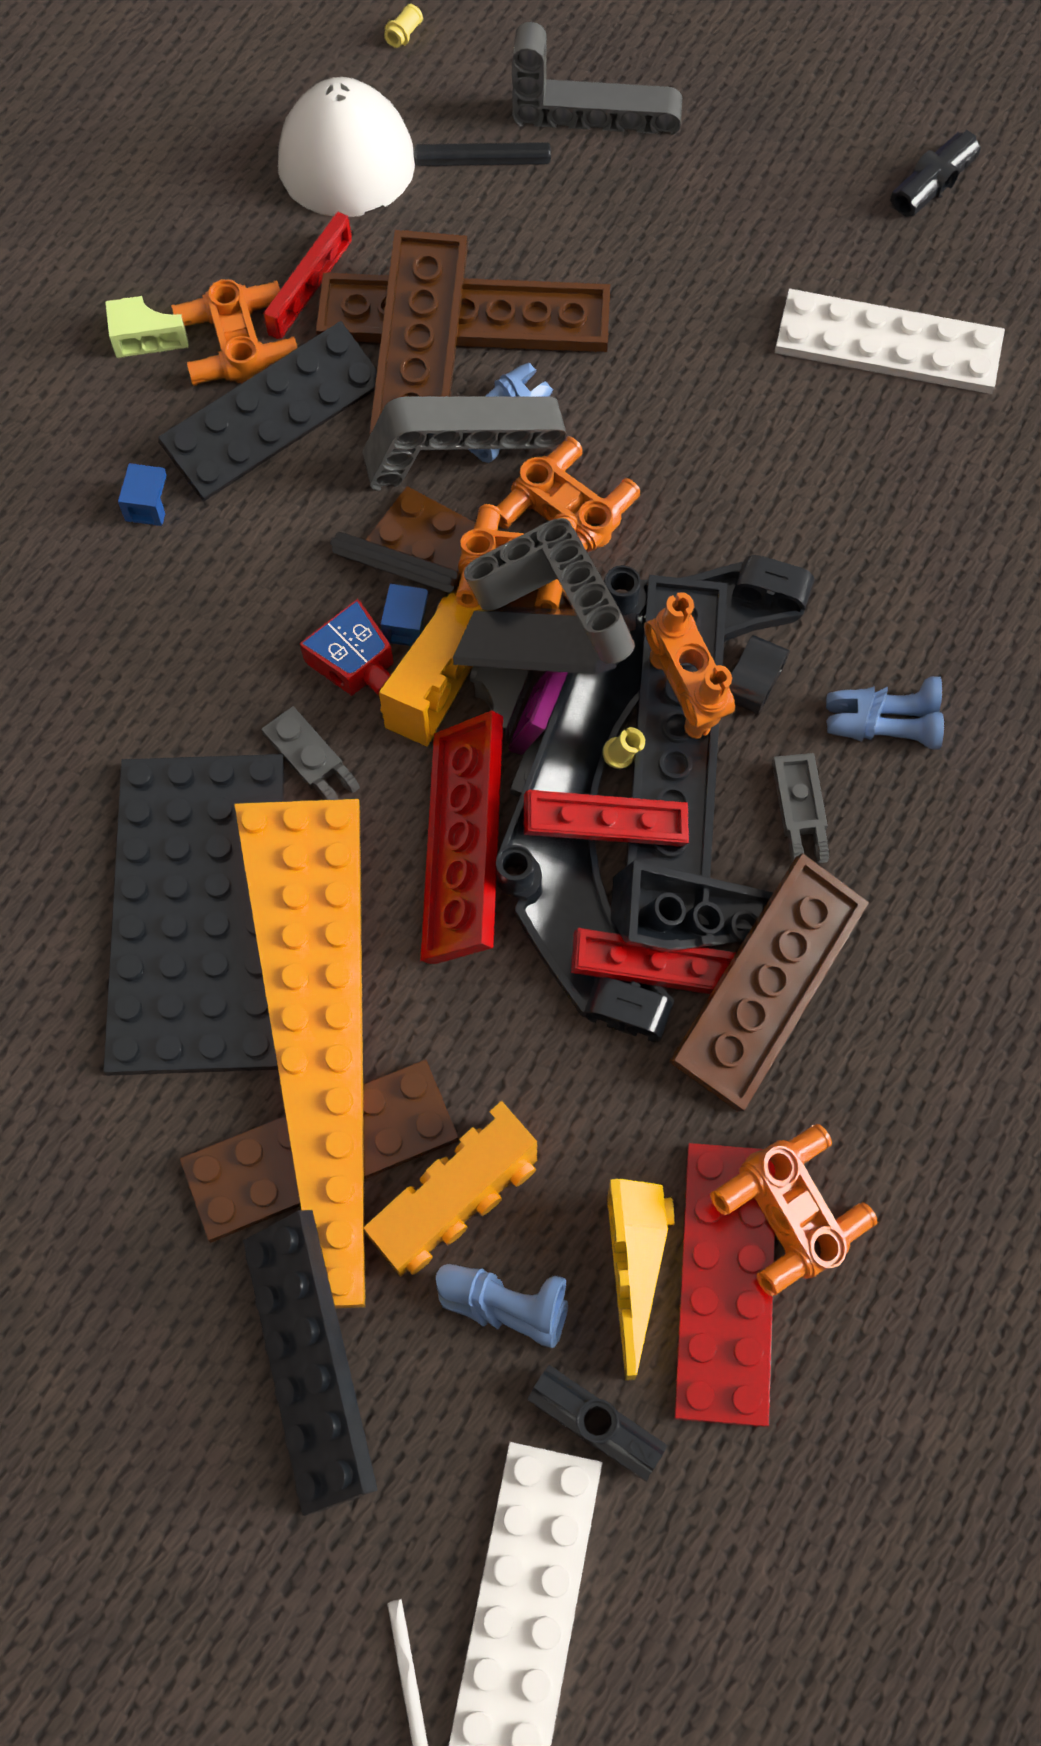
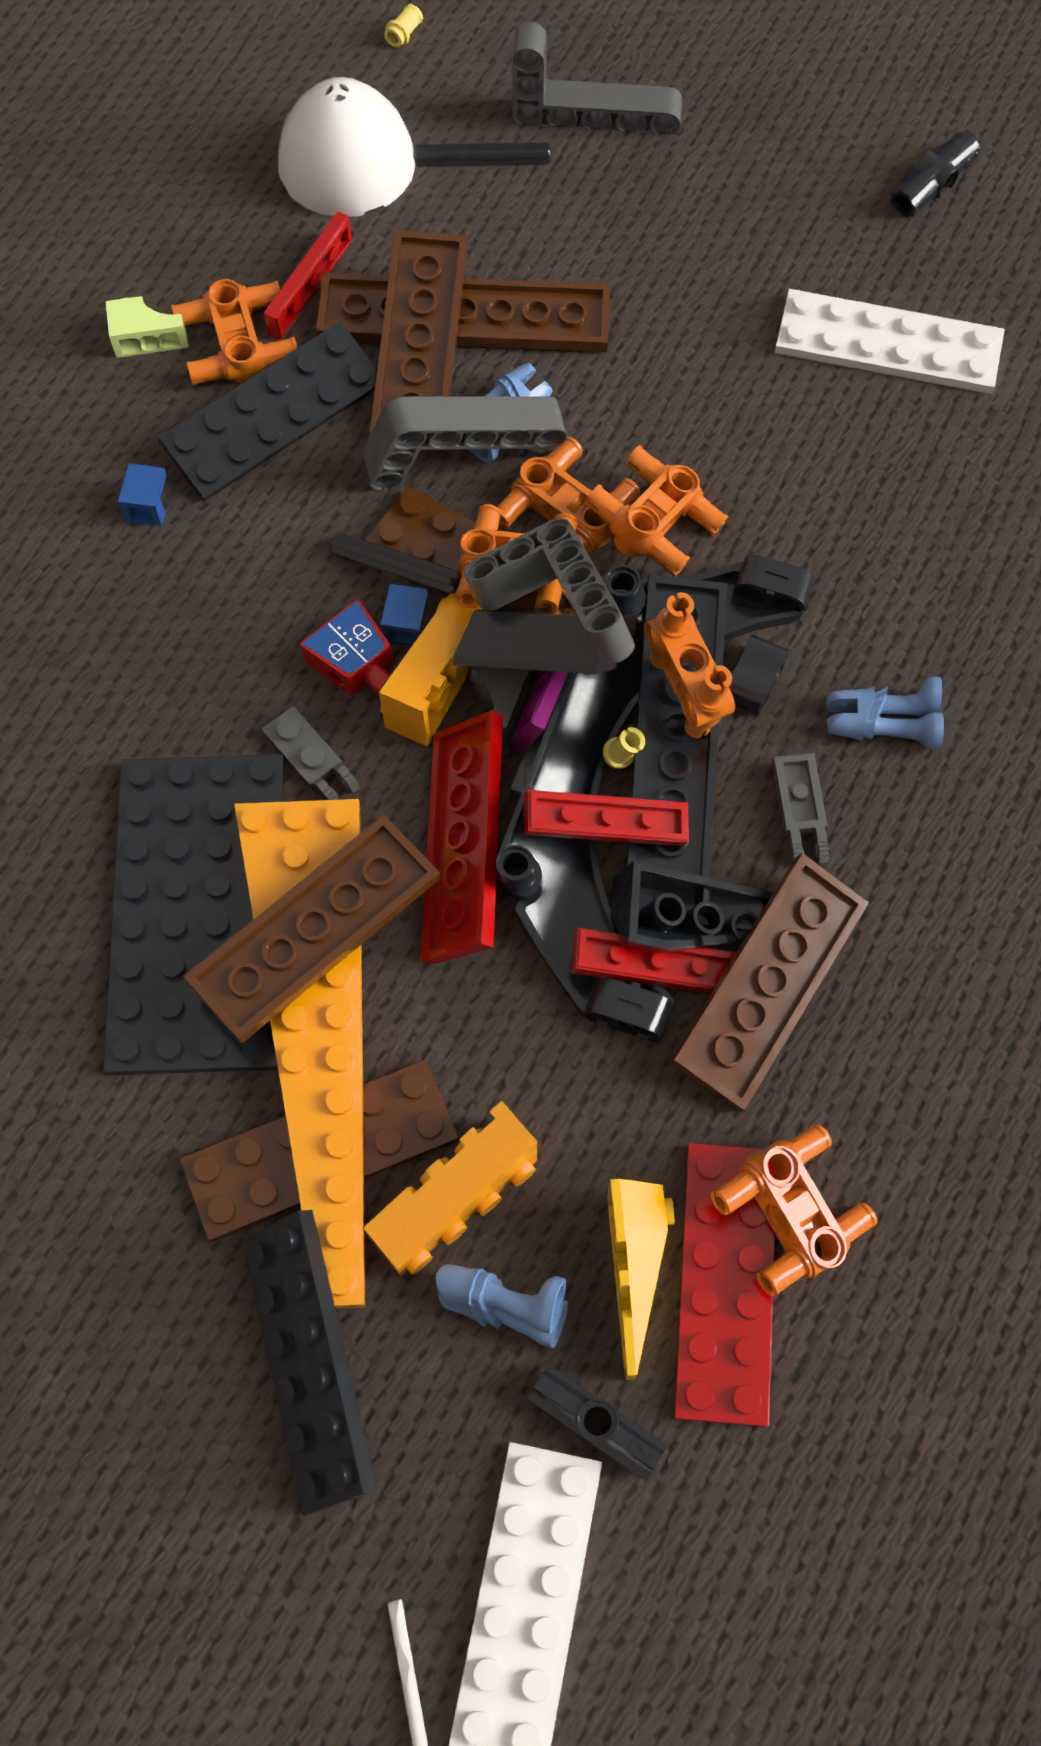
(312, 928): none -> reddish brown plate
(642, 526): none -> orange piece

